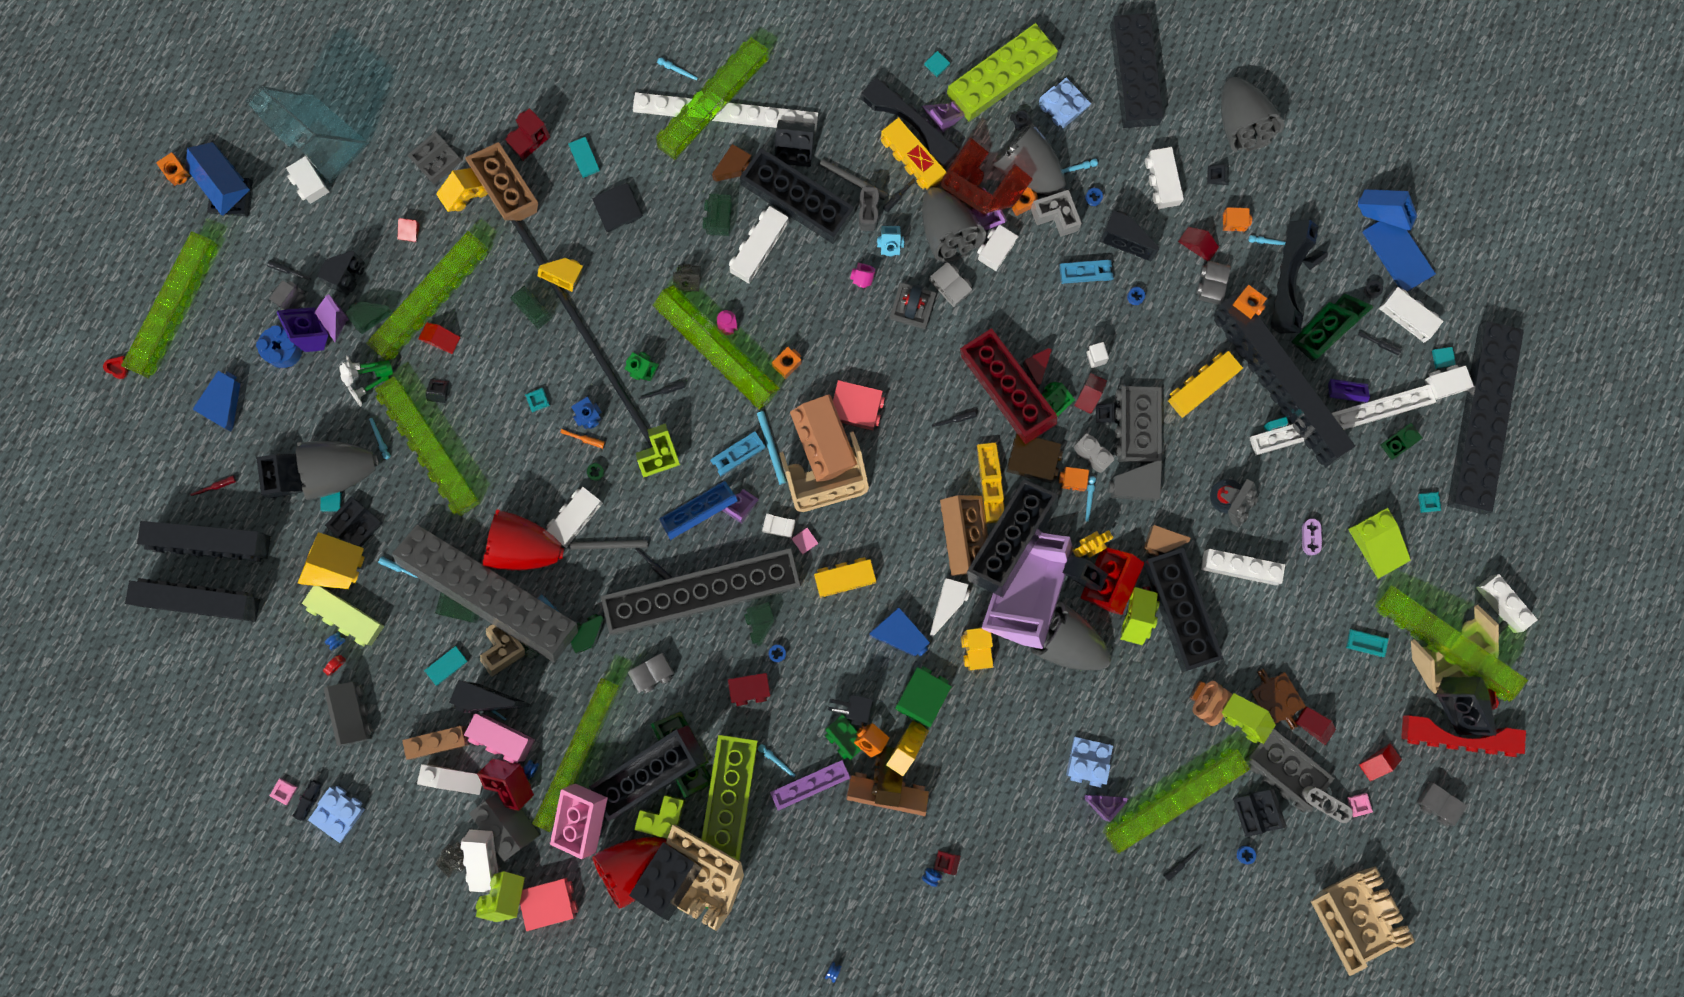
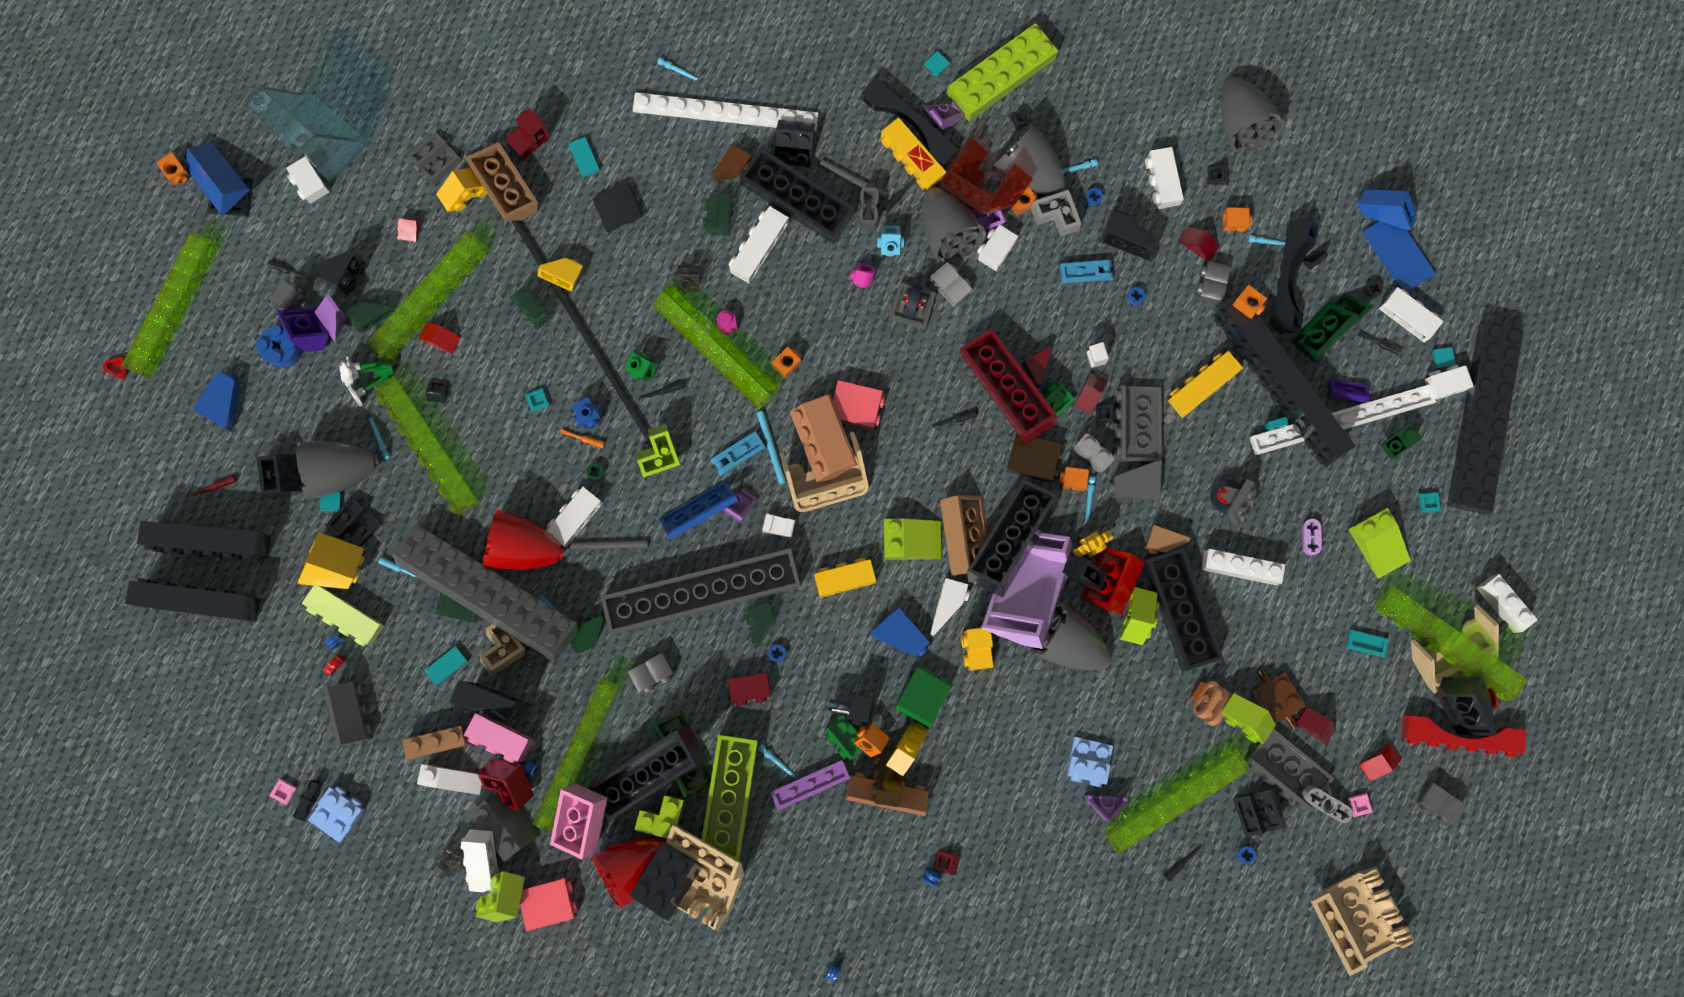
(655, 566): black piece -> none
(712, 98): clear neon green brick -> none
(804, 541): bright pink tile -> none
(911, 539): none -> lime slope
(990, 481): yellow slope -> none
(1063, 103): light blue plate -> none
(1136, 70): black brick -> none

